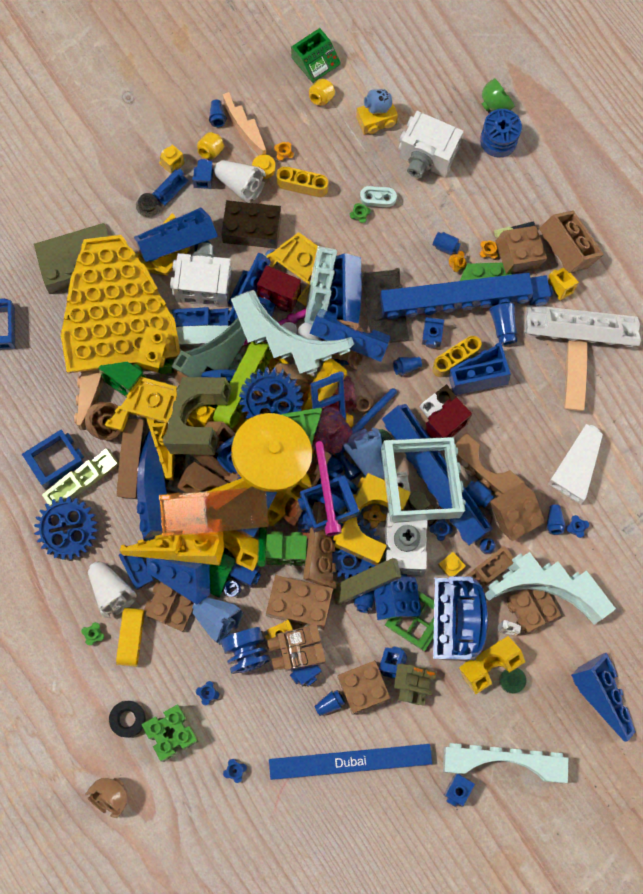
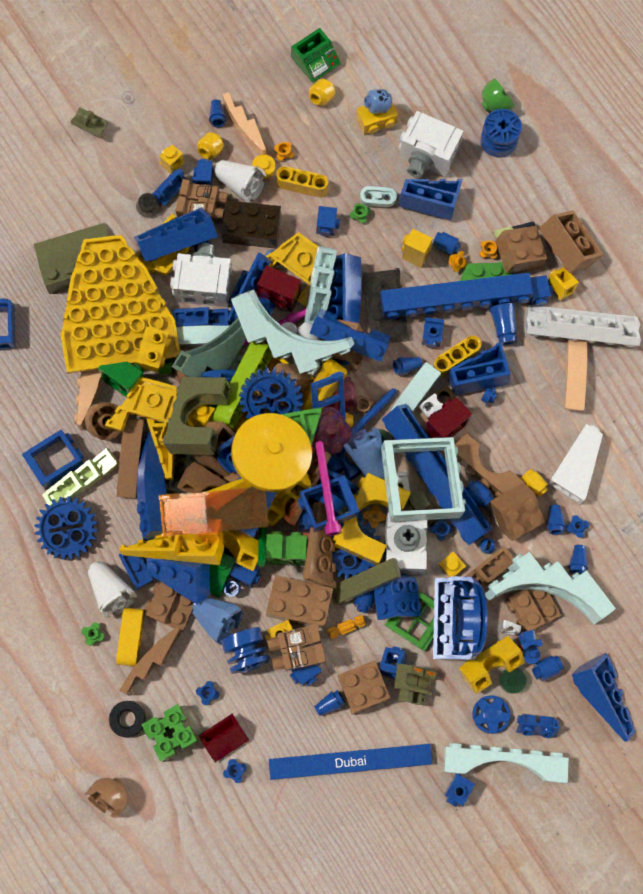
(89, 122): none -> olive hips
(156, 655): none -> medium nougat slope
(196, 196): none -> medium nougat hips
(223, 738): none -> dark red brick
(327, 221): none -> blue brick
(346, 626): none -> light orange axle
(416, 247): none -> yellow brick
(418, 387): none -> light aqua slope
(430, 197): none -> blue wedge
(489, 396): none -> blue plate
(491, 714): none -> blue wheel
(530, 646): none -> blue hips
(535, 482): none -> yellow brick
(546, 727): none -> blue hinge
(547, 668): none -> blue brick
(578, 560): none -> blue cone

